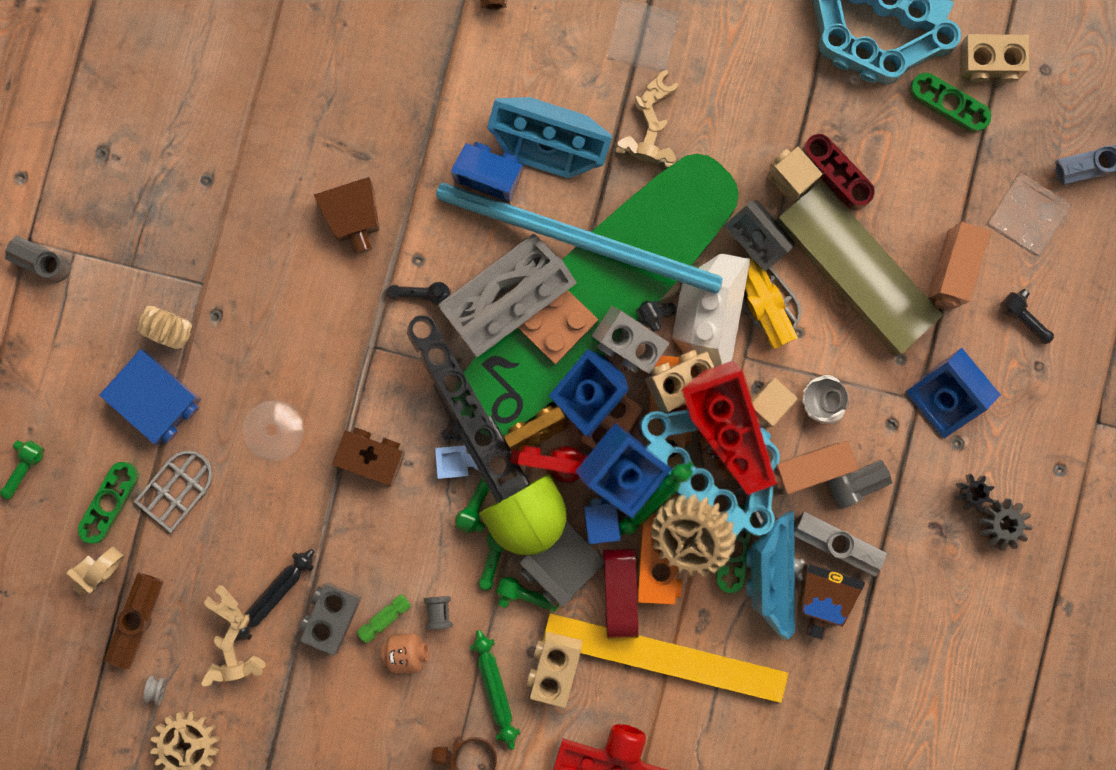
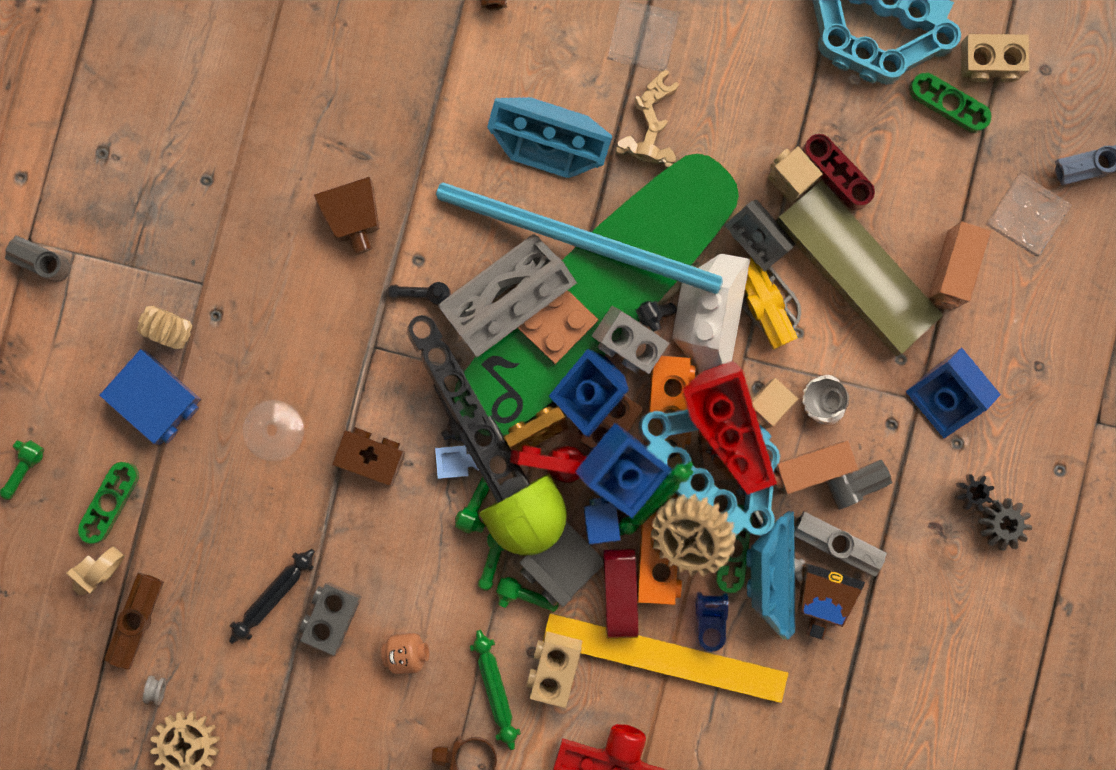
(164, 491): light grey window -> none
(232, 669): tan piece -> none
(383, 618): bright green axle -> none
(438, 612): dark grey bush -> none
(487, 172): blue slope -> none
(679, 375): tan brick -> none
(711, 618): none -> clear blue piece
(1015, 306): black piece -> none

